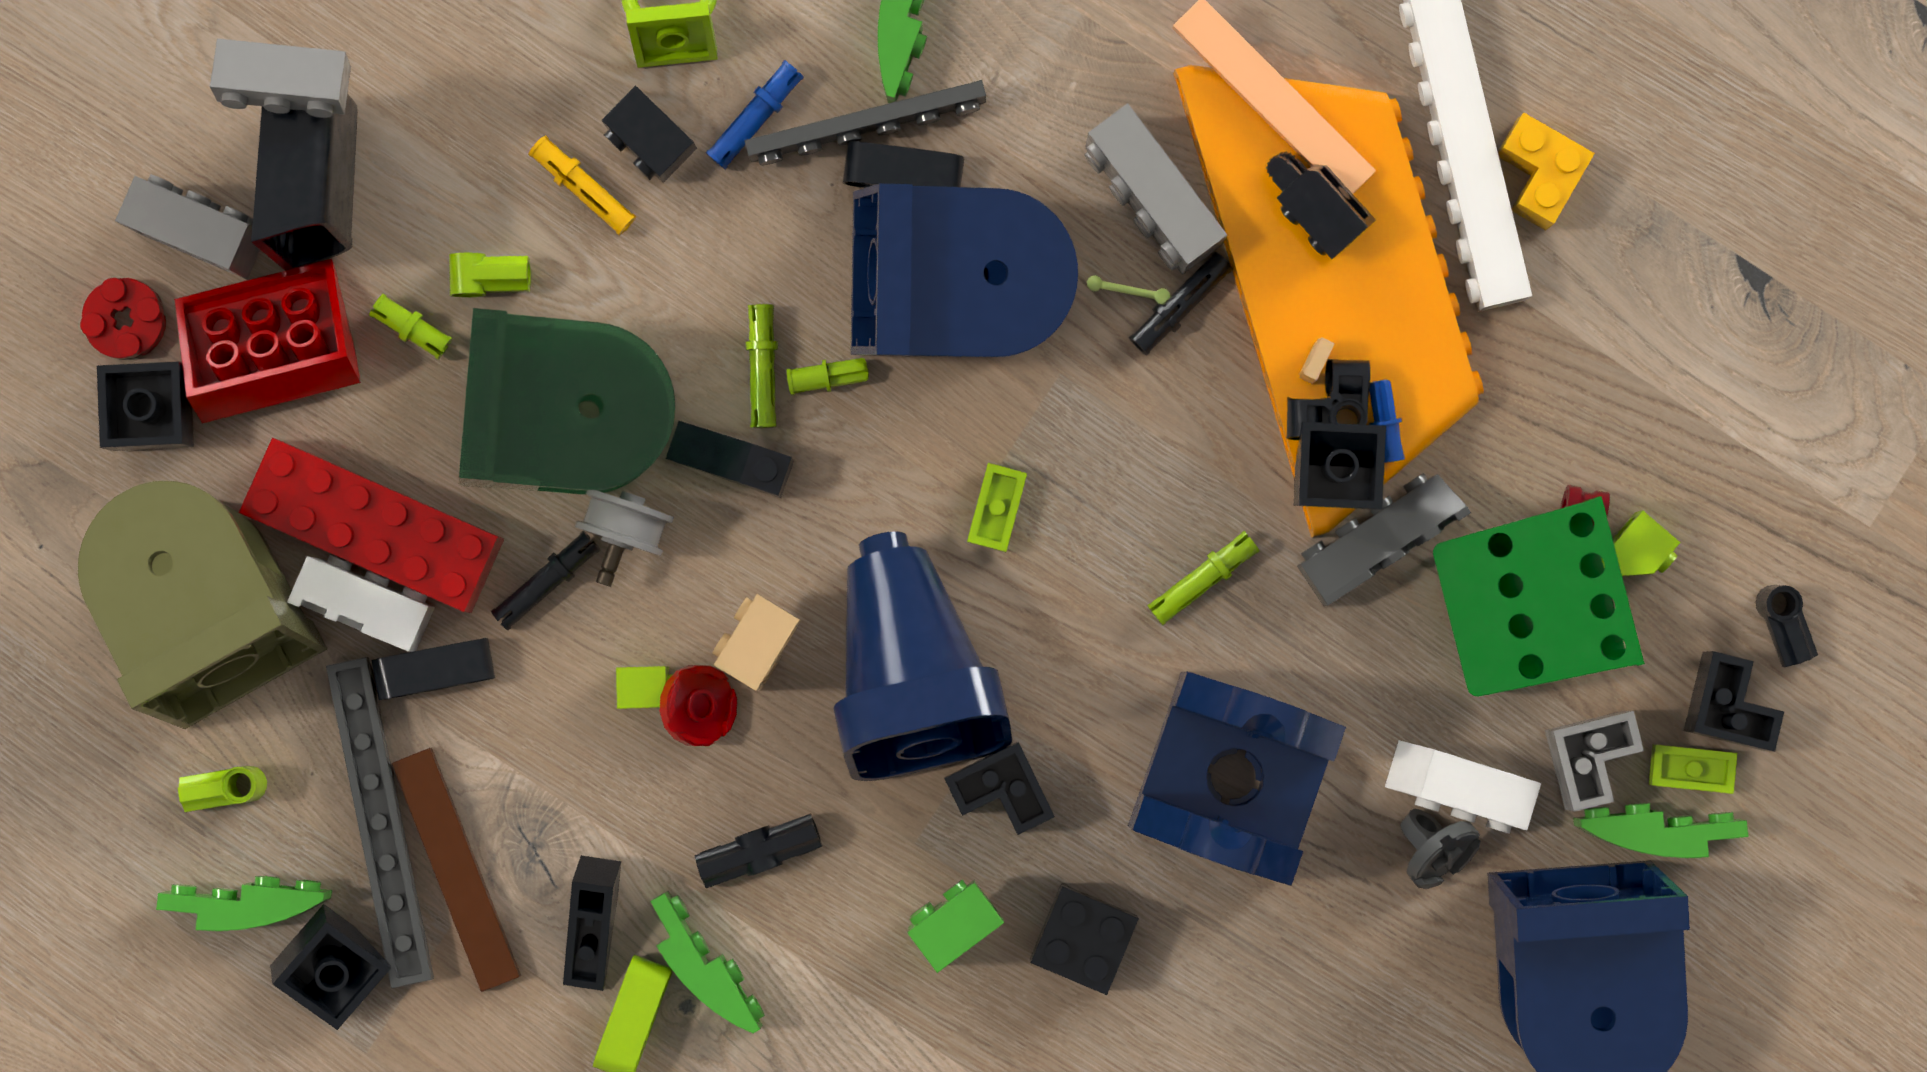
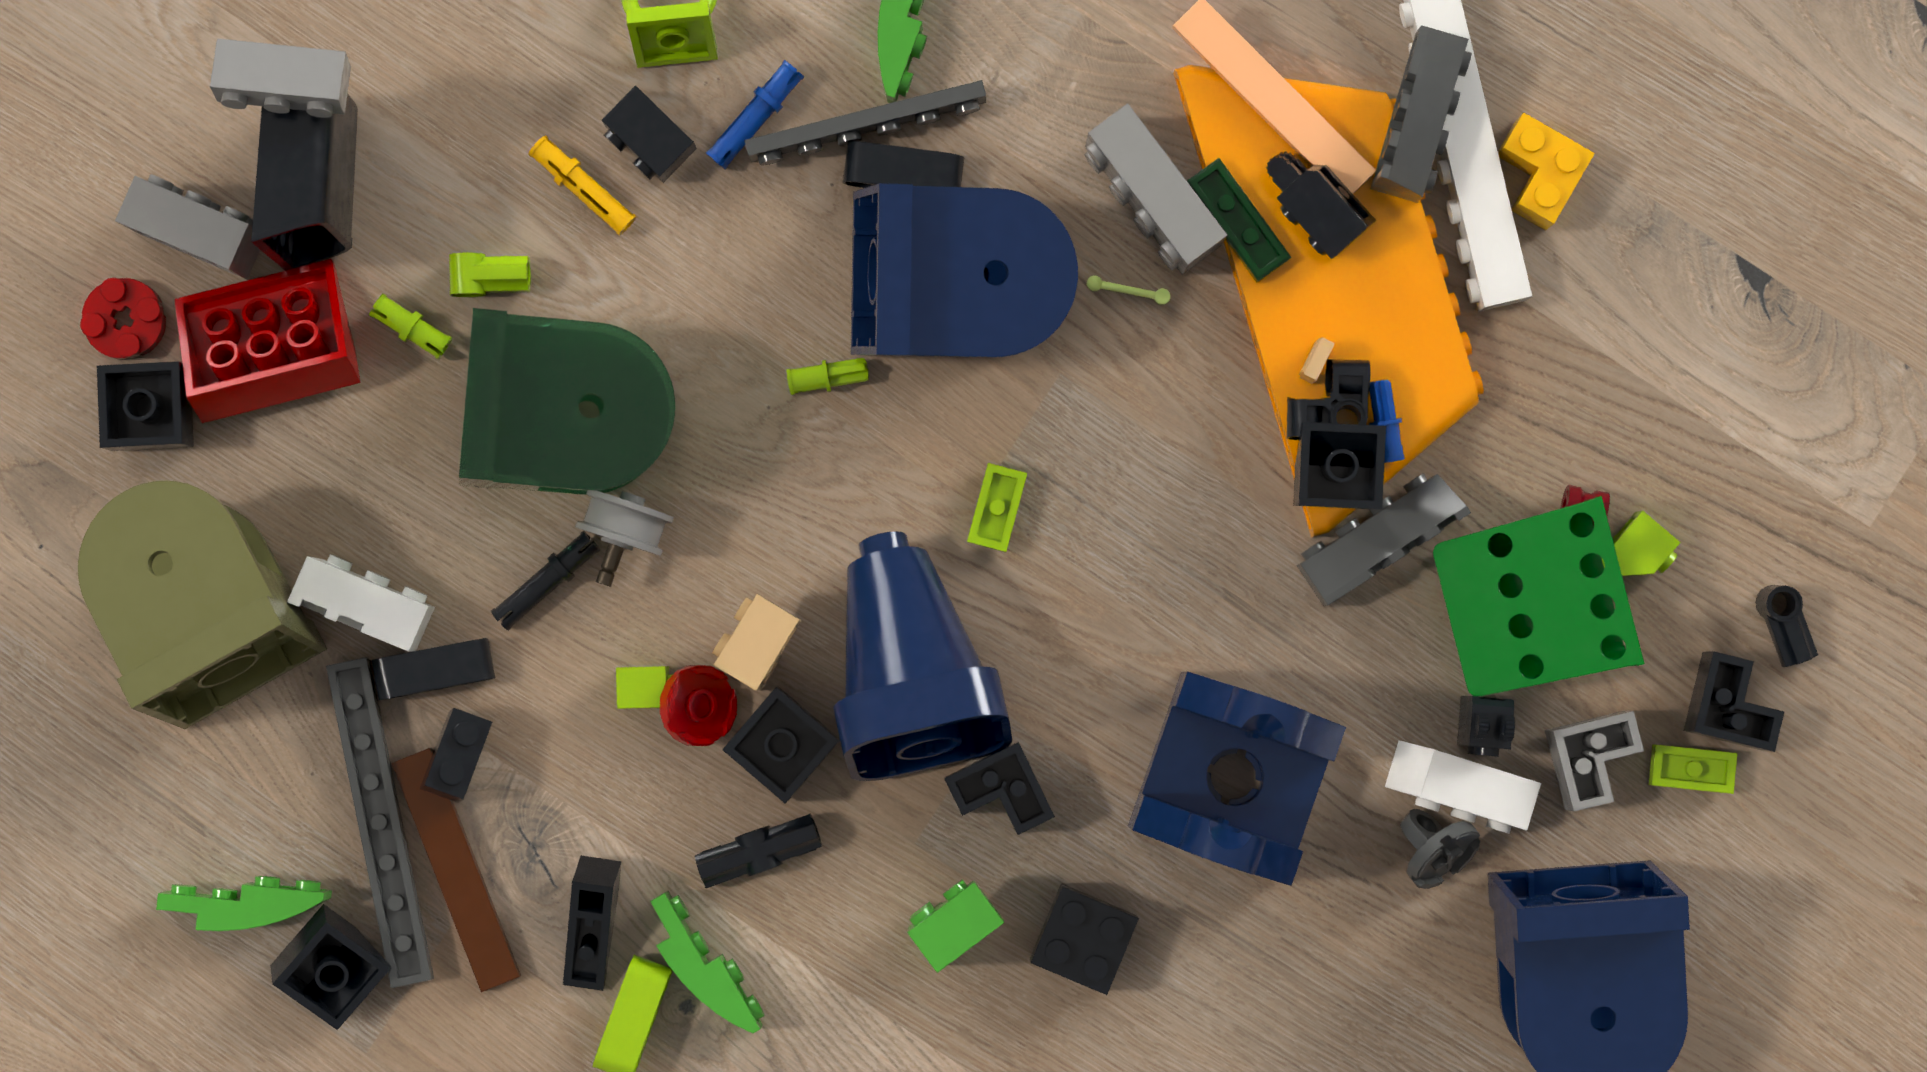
(219, 788): lime piece -> none
(371, 525): red brick -> none
(456, 755): none -> black brick
(730, 459): black slope -> none
(762, 357): lime pin -> none
(781, 744): none -> black brick
(1146, 337): black pin -> none
(1196, 583): lime pin -> none
(1243, 224): none -> dark green tile
(1420, 114): none -> dark grey wedge
(1486, 725): none -> black hinge
(1645, 830): bright green slope -> none

